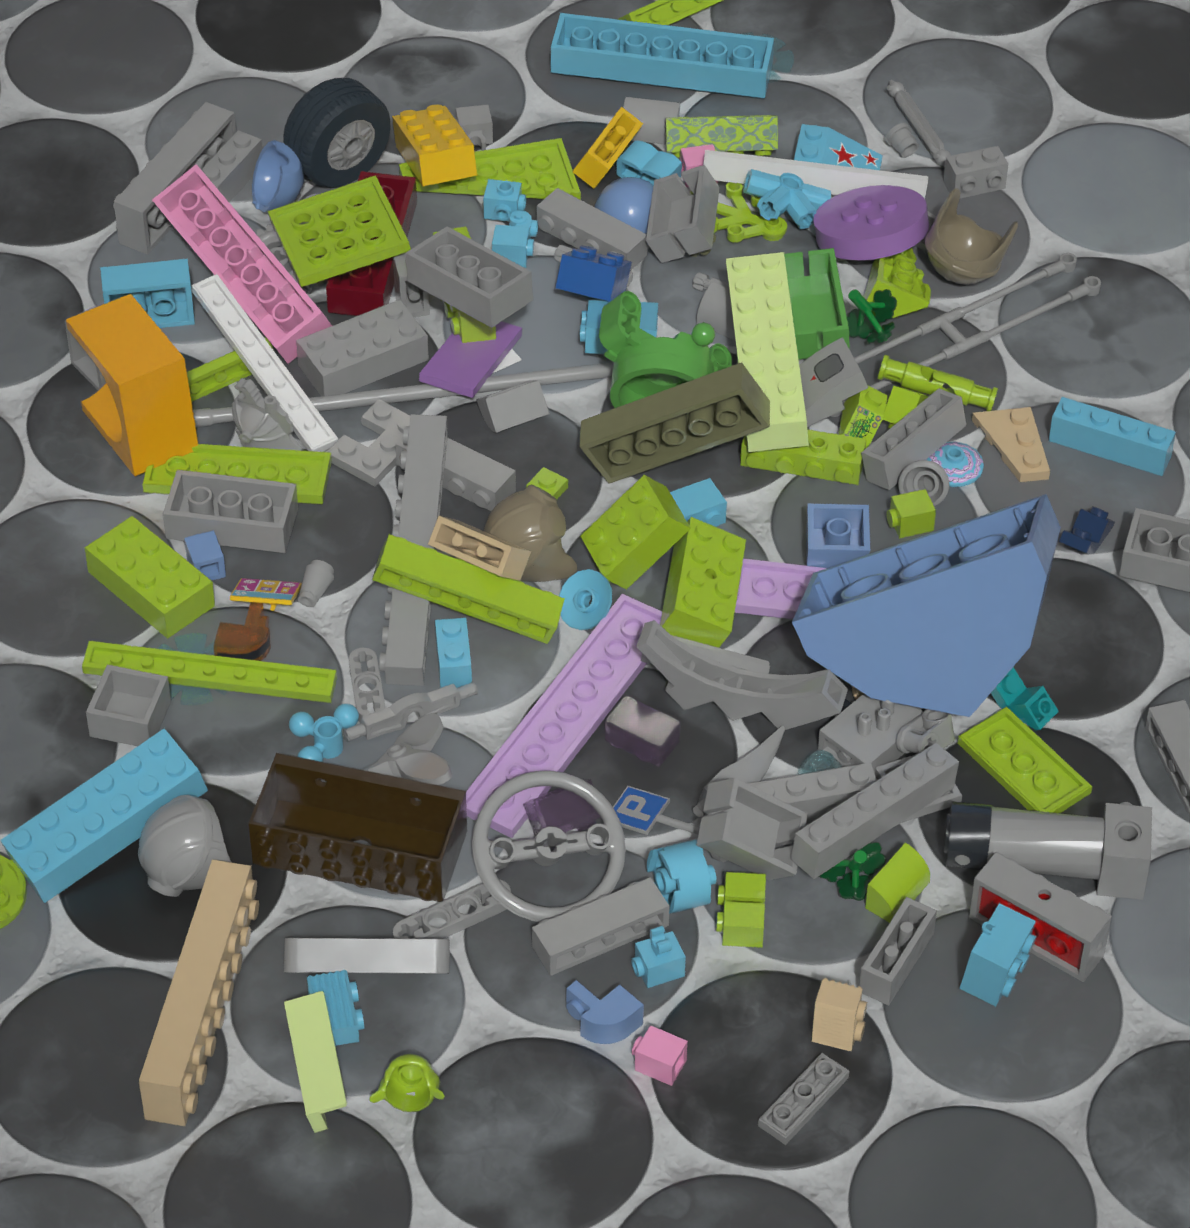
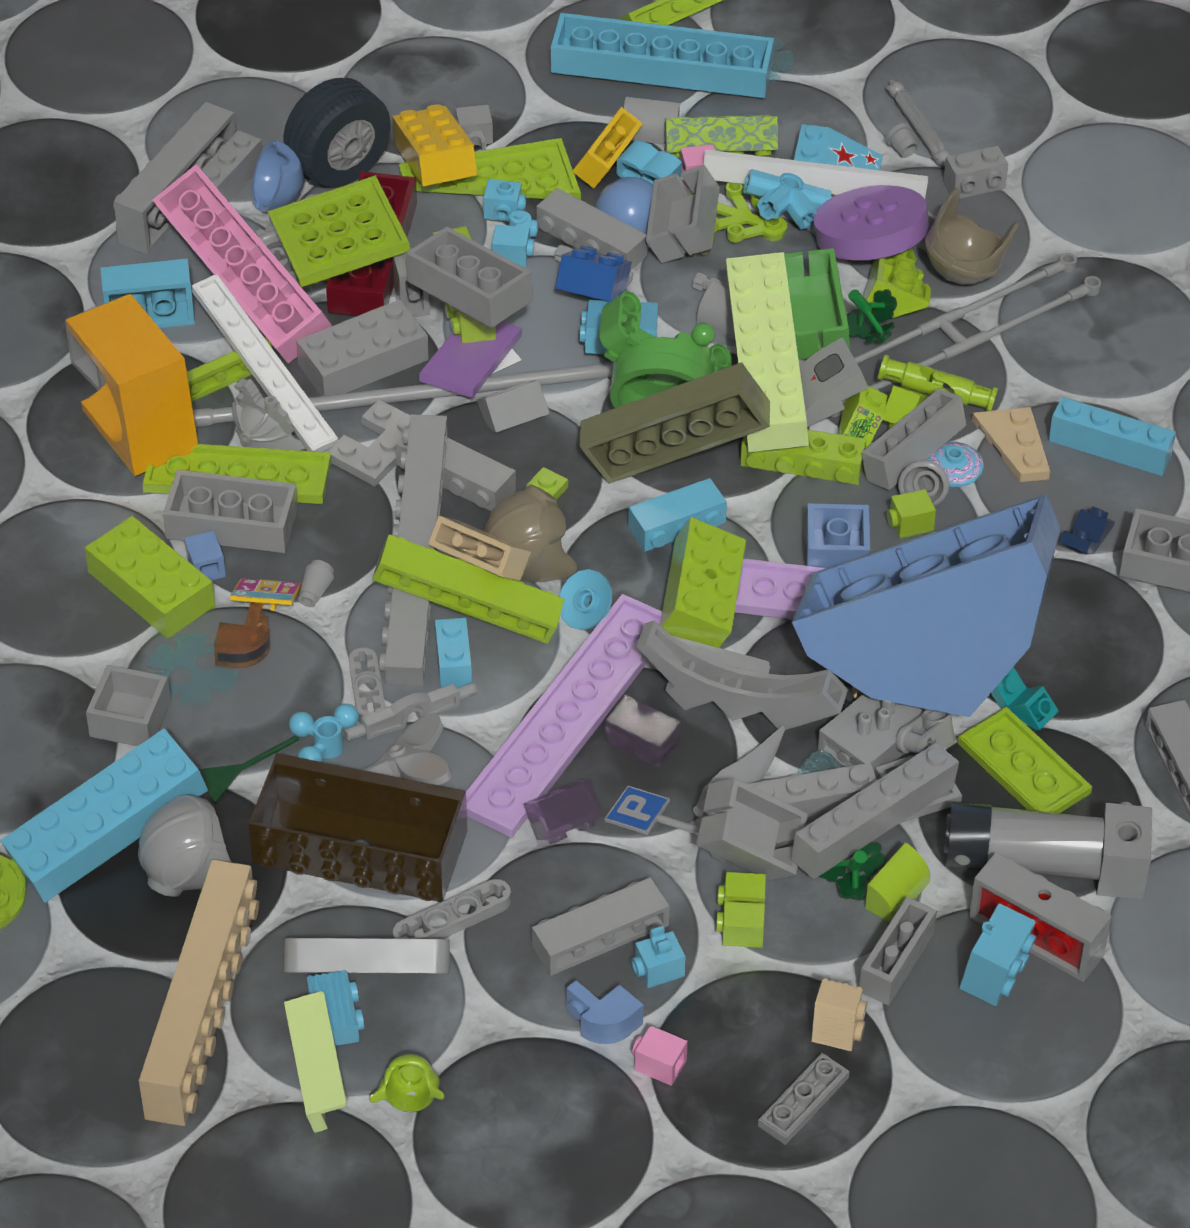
(215, 671): lime plate -> none
(220, 778): none -> dark green piece
(528, 849): light grey piece -> none
(635, 532): lime brick -> none
(682, 875): medium azure brick -> none

